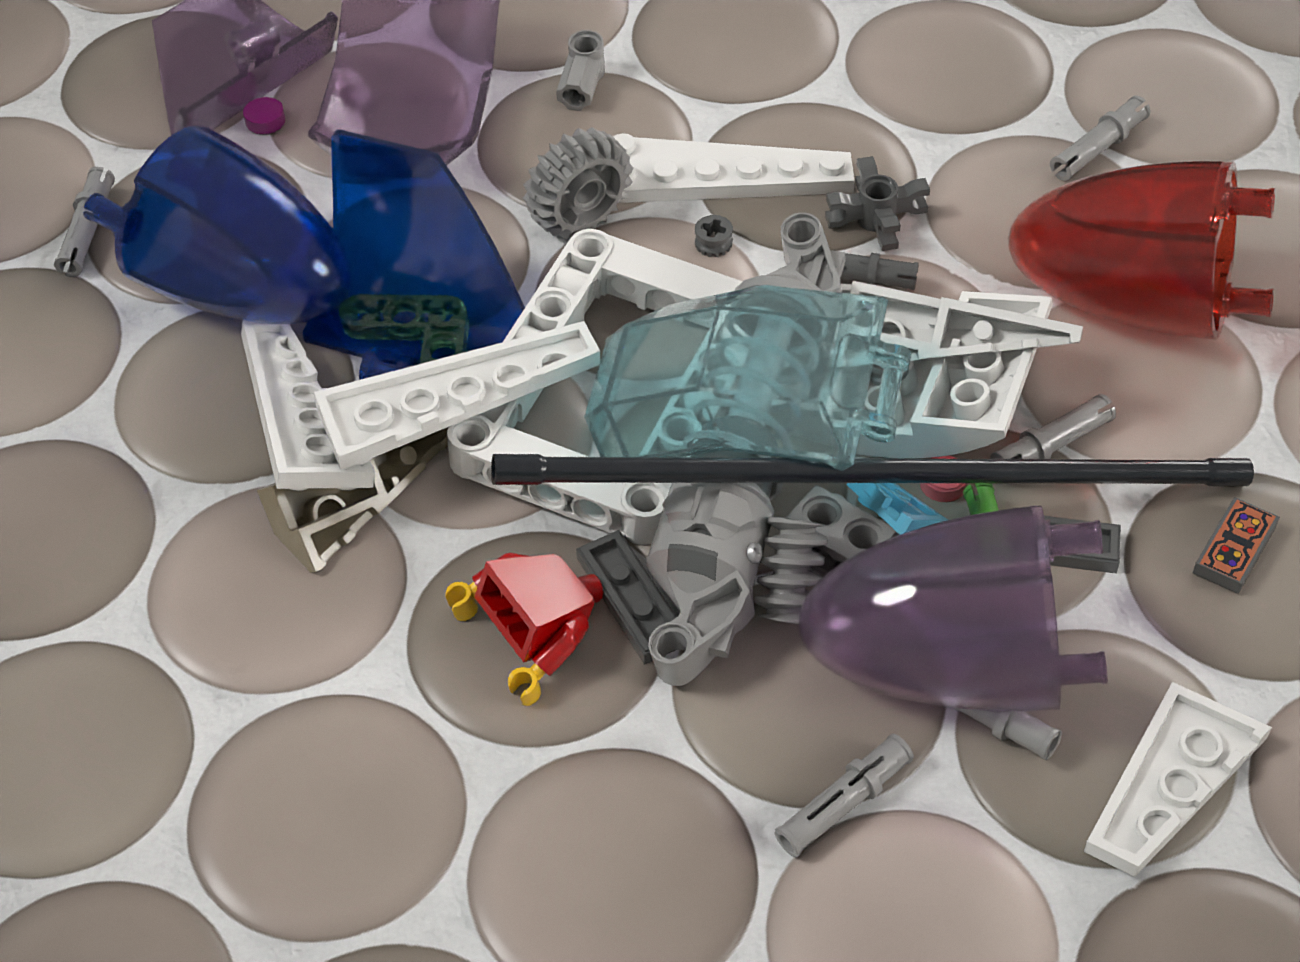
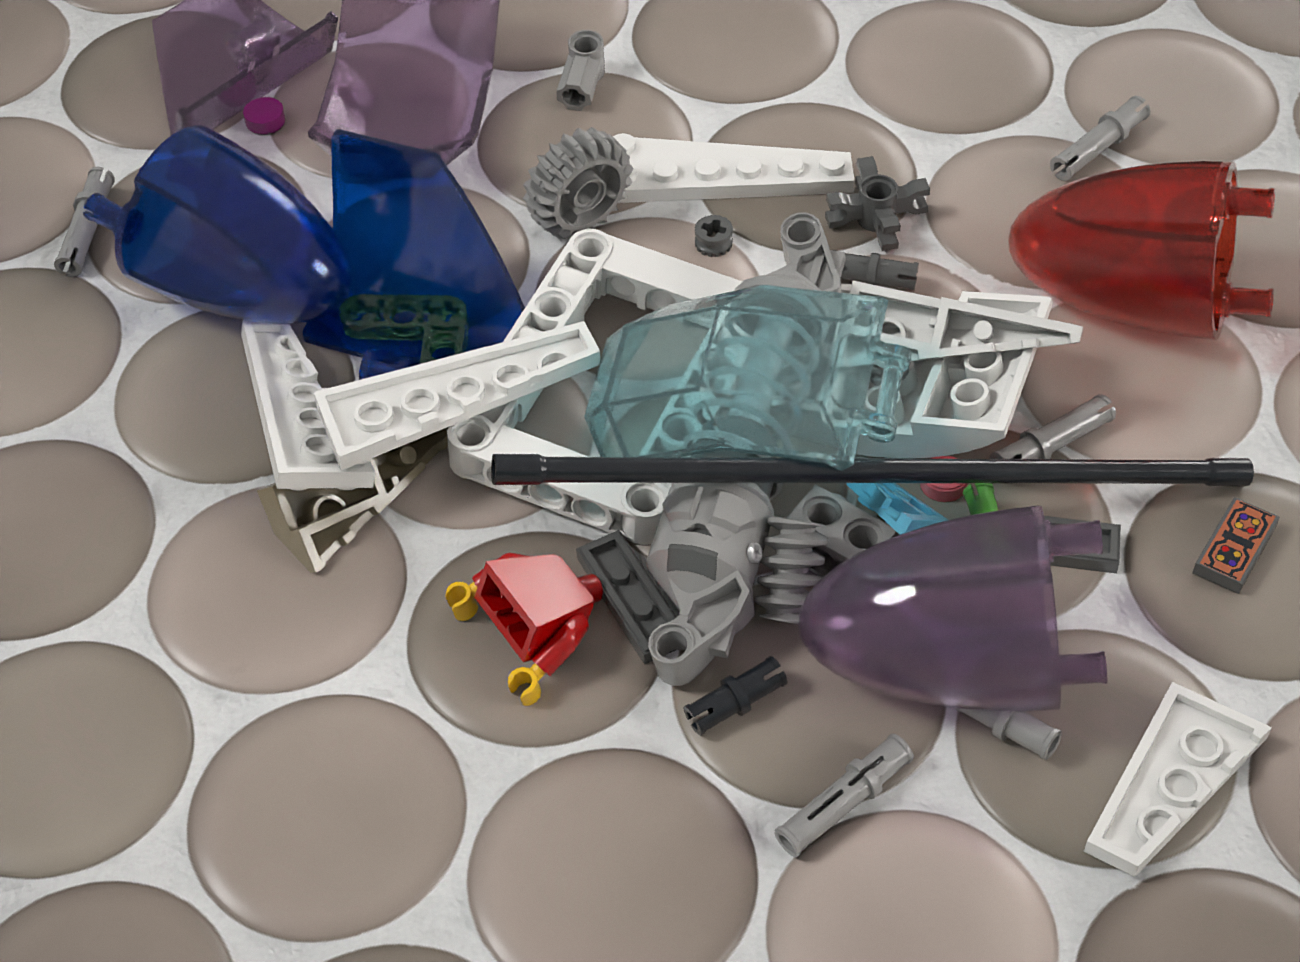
(735, 695): none -> black pin

